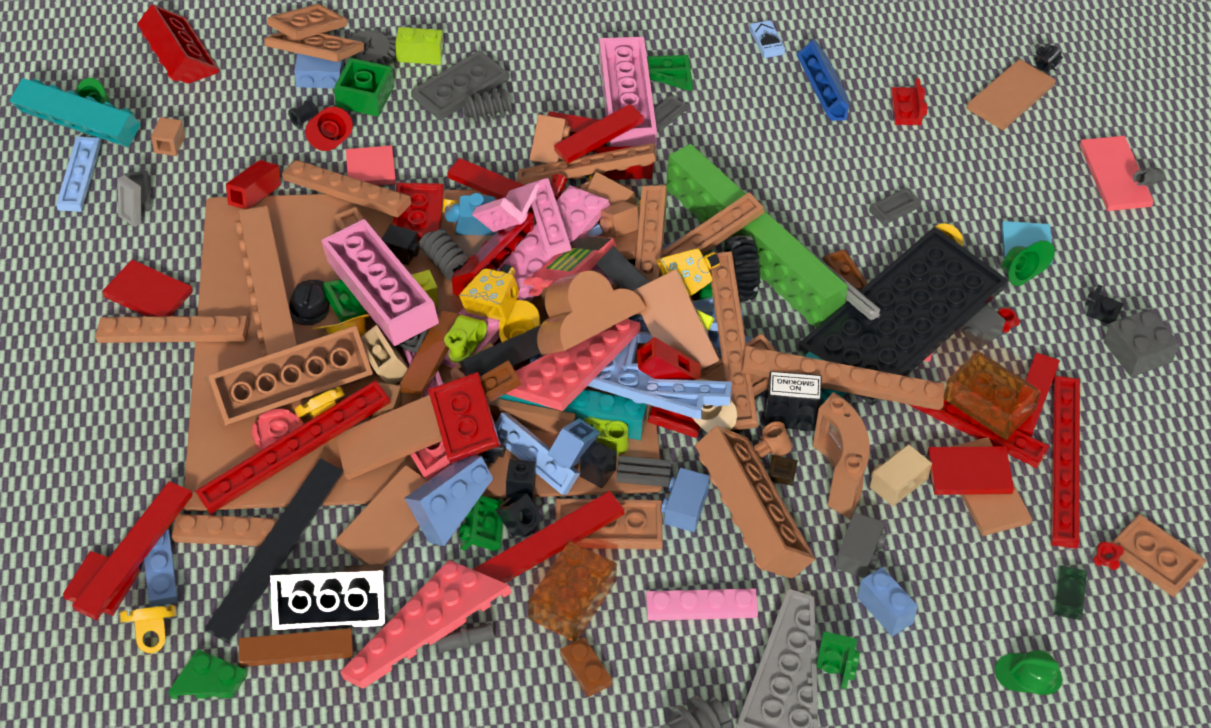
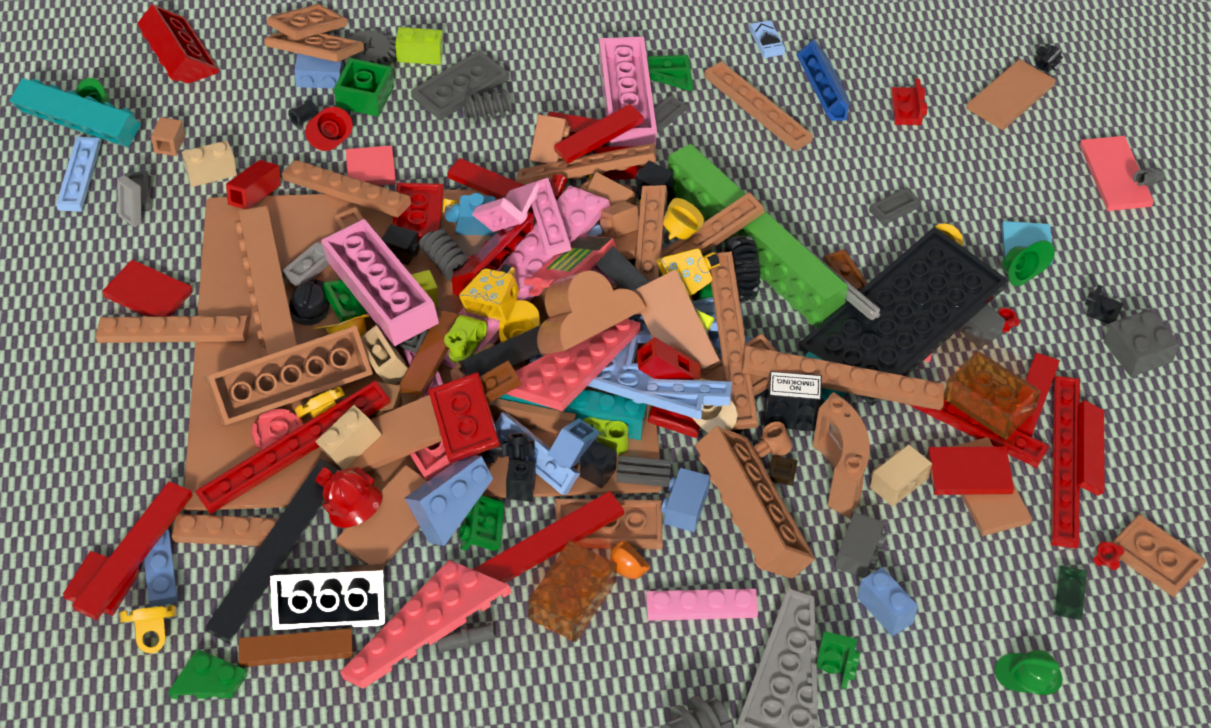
(209, 163): none -> tan brick
(306, 265): none -> light grey hinge
(348, 438): none -> tan brick
(349, 496): none -> red helmet
(510, 511): black brick -> none
(518, 447): none -> black gear
(586, 667): dark orange plate -> none
(629, 561): none -> orange hair
(655, 175): none -> black brick
(682, 219): none -> yellow piece
(758, 106): none -> nougat plate
(1091, 448): none -> red tile

